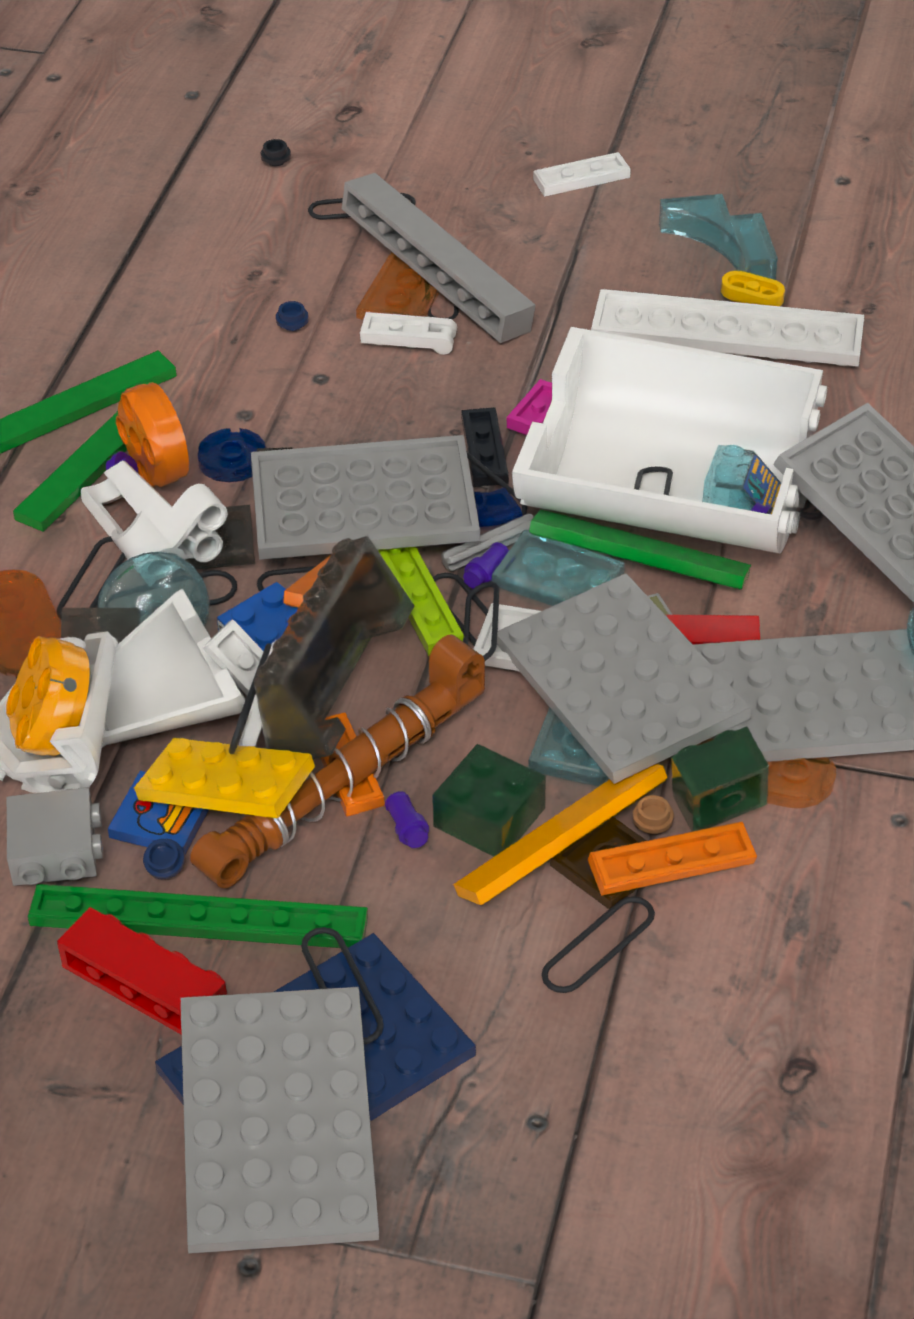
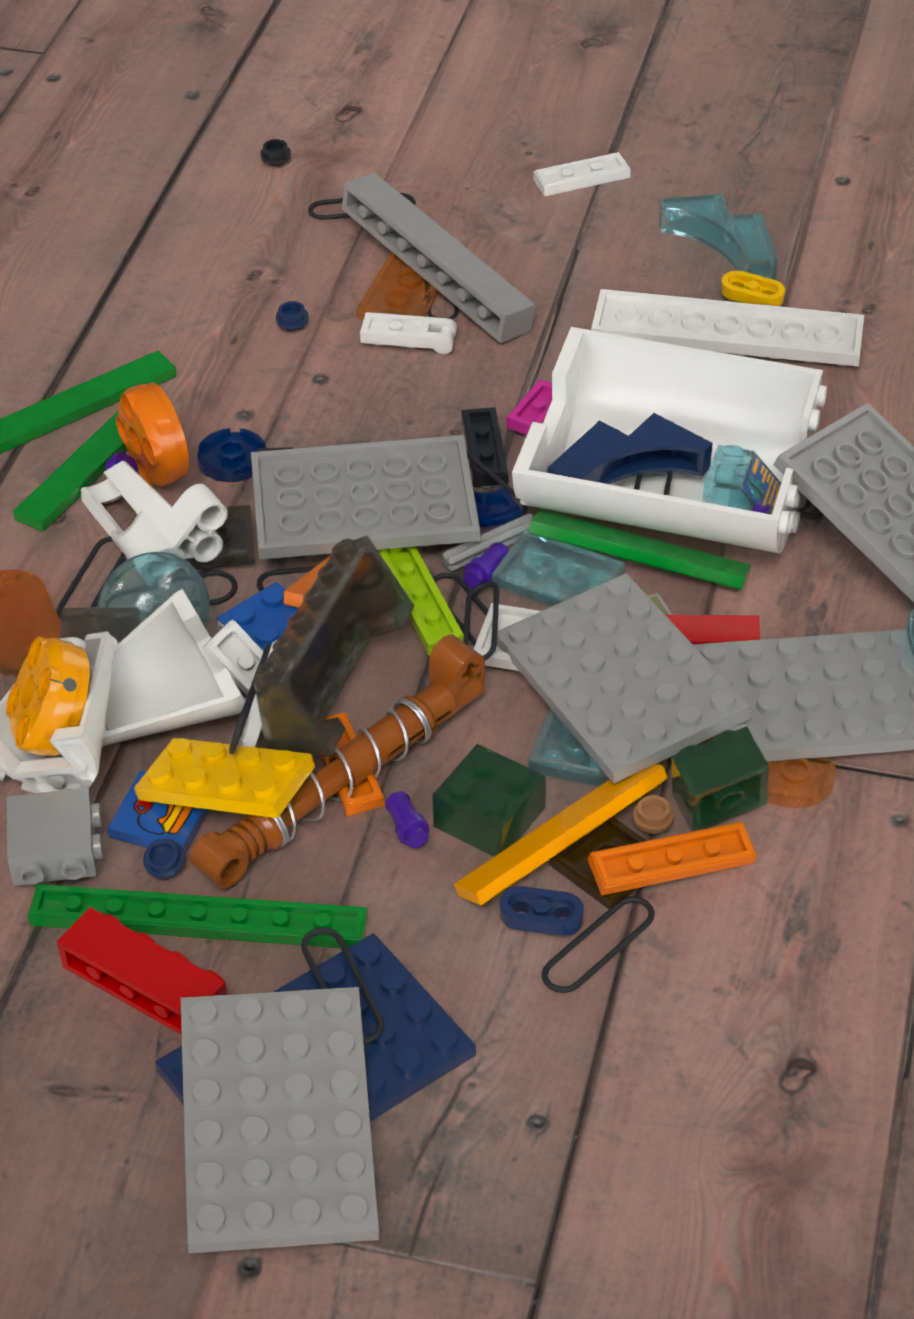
(541, 910): none -> dark blue plate
(653, 447): none -> dark blue arch

